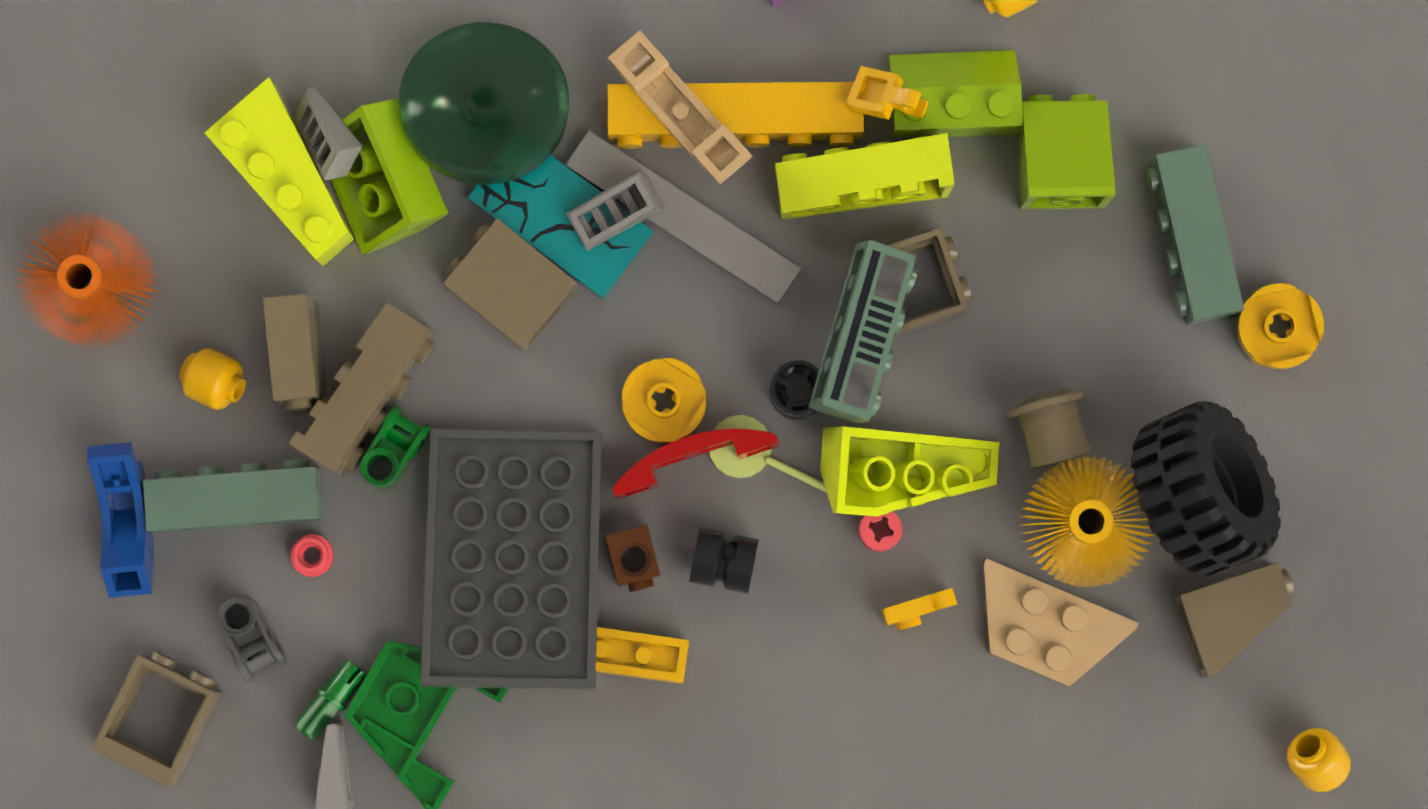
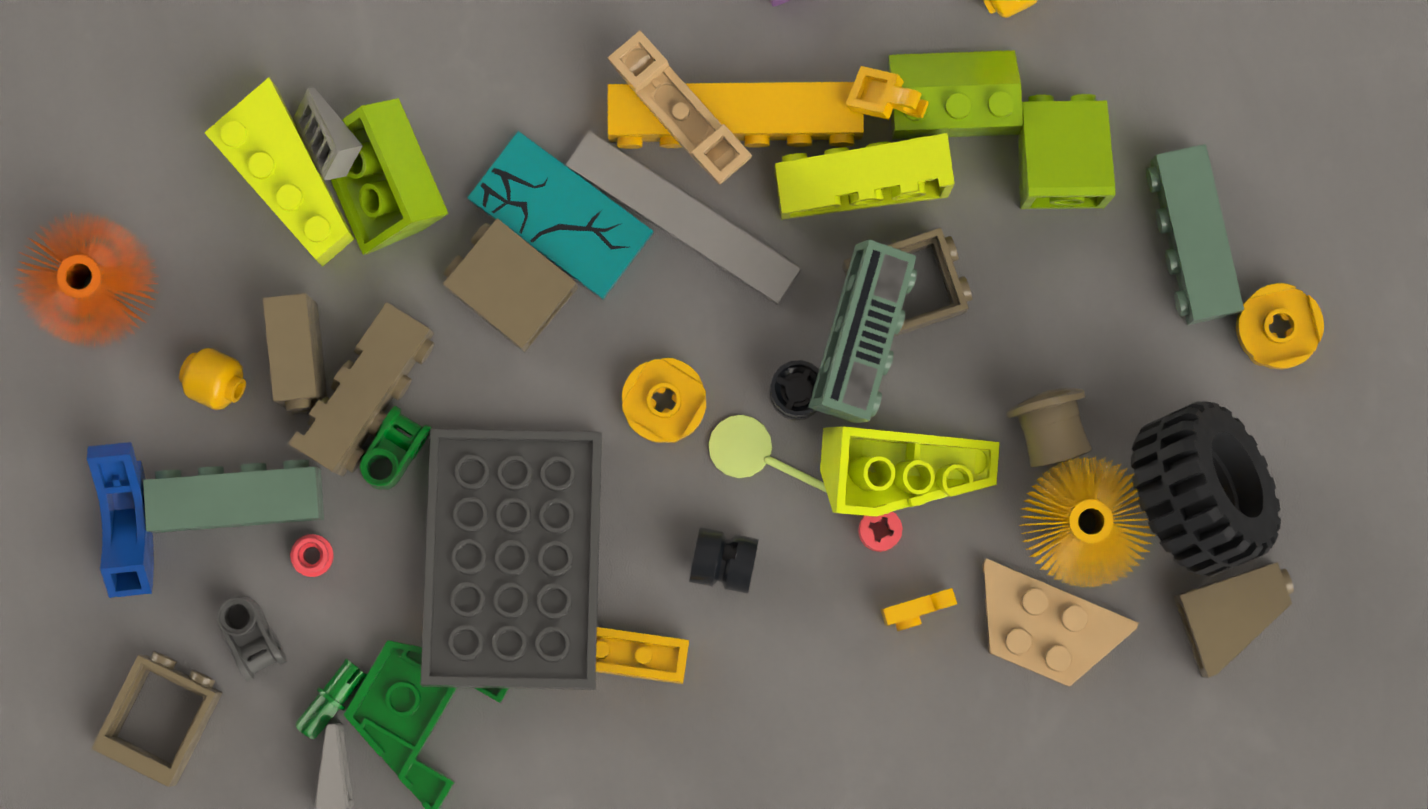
(484, 103): clear green dish -> none
(633, 538): reddish brown brick -> none
(642, 475): red slope -> none
(648, 193): light grey slope -> none
(1318, 760): yellow head -> none

